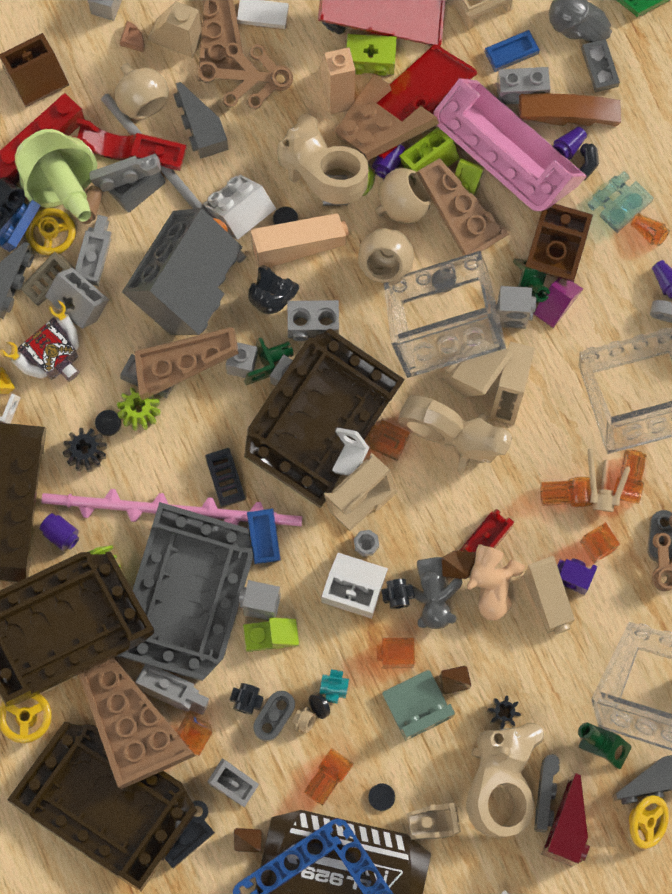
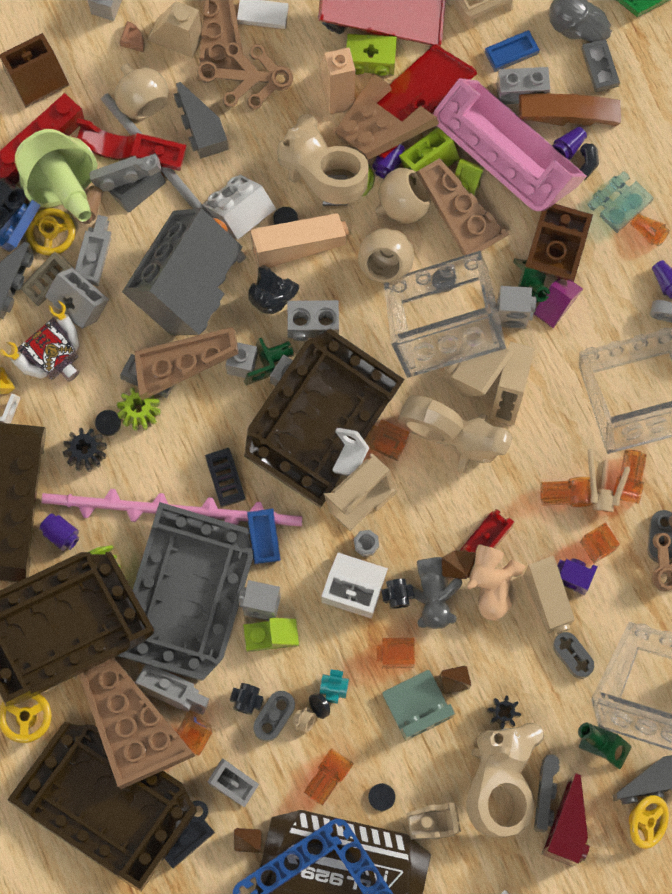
(578, 651): none -> dark grey beam

